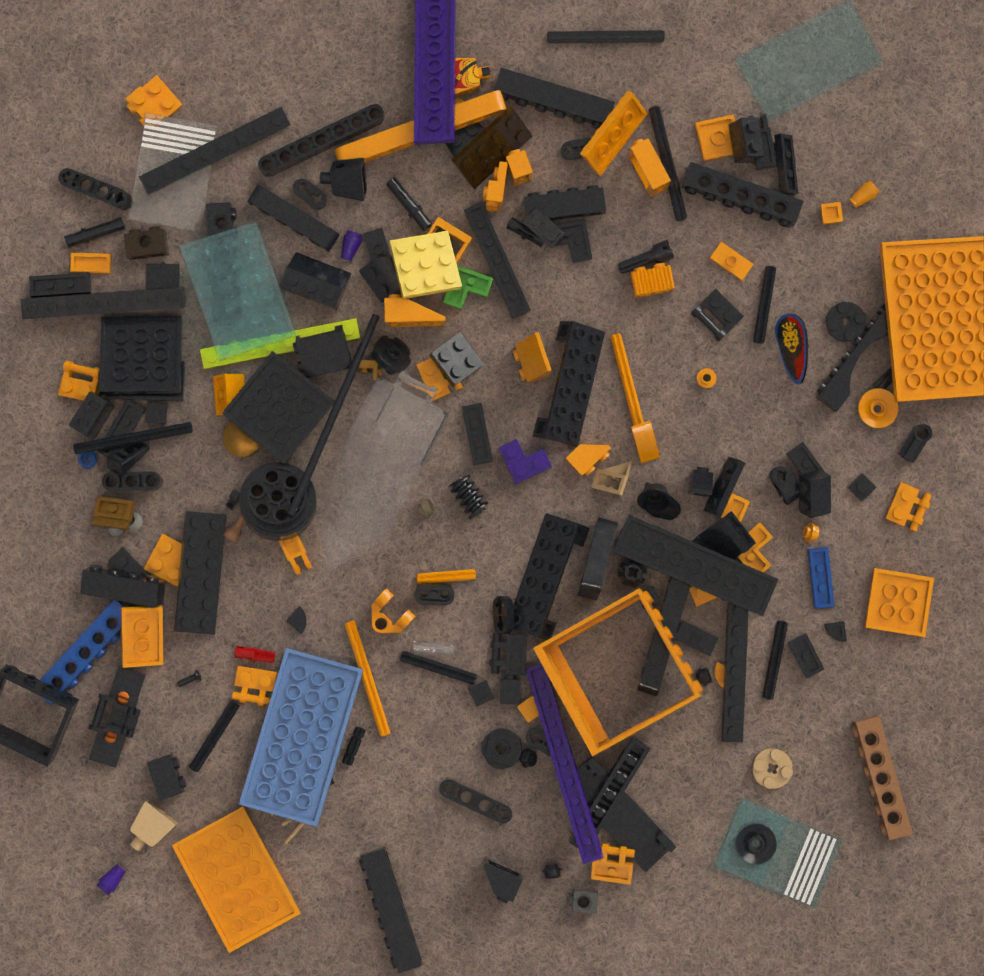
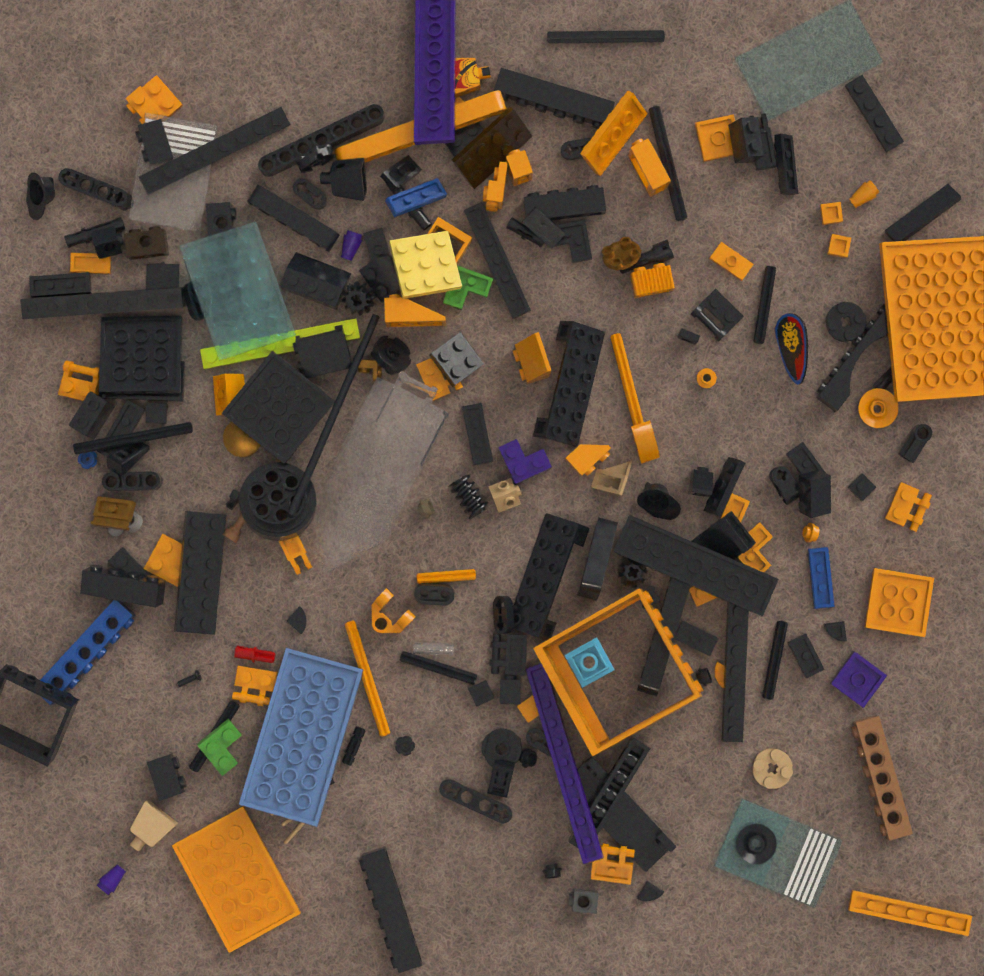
(39, 194): none -> black piece
(107, 242): none -> black brick
(123, 719): black piece -> none
(141, 636): light orange plate -> none
(155, 142): none -> black brick
(192, 302): none -> black plate
(216, 744): none -> bright green plate
(316, 157): none -> black plate
(352, 299): none -> black gear
(400, 173): none -> black plate
(404, 750): none -> black plate
(416, 197): none -> blue tile
(501, 778): none -> black plate
(503, 880): black slope -> none
(505, 495): none -> tan brick
(602, 663): none -> medium azure piece
(621, 254): none -> pearl gold dish
(649, 892): none -> black tile
(688, 336): none -> black tile
(752, 191): black brick -> none
(839, 246): none -> light orange plate
(858, 679): none -> dark purple plate
(874, 113): none -> black plate
(910, 912): none -> light orange plate
(923, 214): none -> black tile

